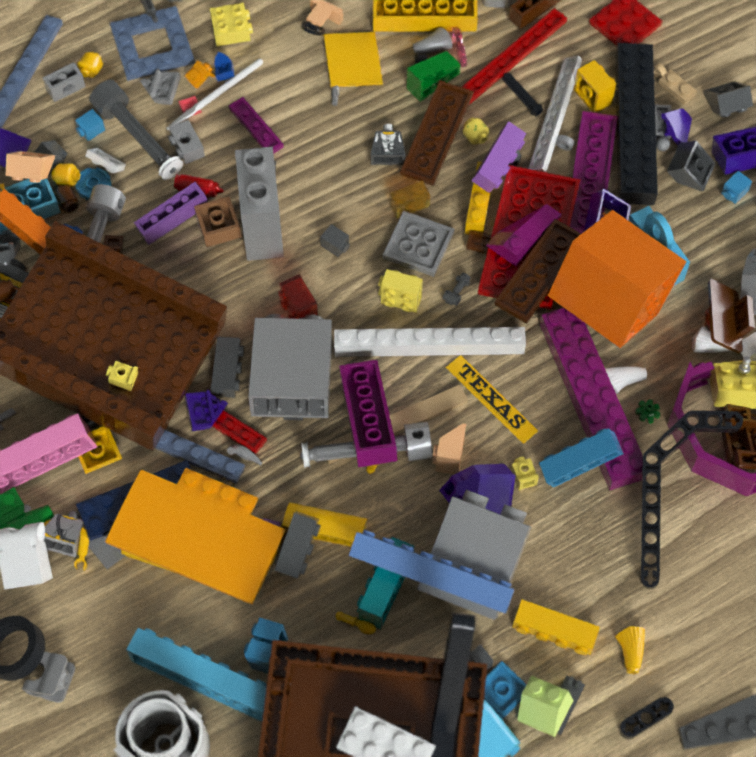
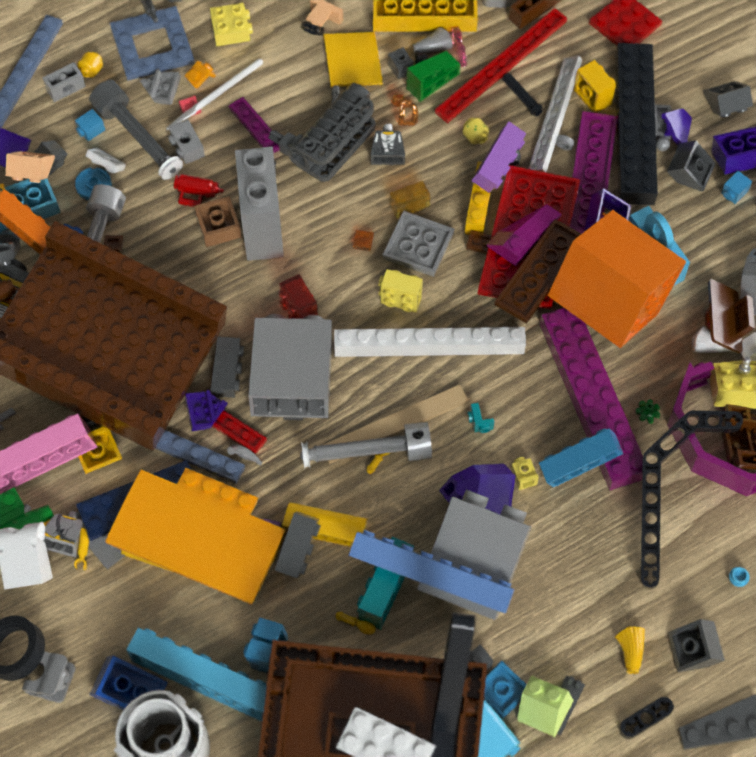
(65, 174): yellow head -> none
(66, 198): reddish brown brick -> none
(123, 381): light yellow brick -> none
(123, 682): none -> blue slope
(170, 213): medium lavender brick -> none
(223, 67): blue plate -> none
(330, 134): none -> dark grey piece
(335, 240): dark grey brick -> none
(363, 240): none -> clear orange tile
(368, 413): magenta brick -> none
(399, 62): none -> dark grey brick
(400, 102): none -> clear orange piece
(436, 133): reddish brown plate -> none
(449, 451): light nougat slope -> none
(453, 297): dark grey bar -> none
(475, 418): none -> teal bracket
(492, 399): yellow sticker -> none
(556, 627): yellow brick -> none
(625, 376): white piece -> none
(674, 84): tan plate -> none
(696, 646): none -> dark grey slope
(739, 576): none -> medium azure plate

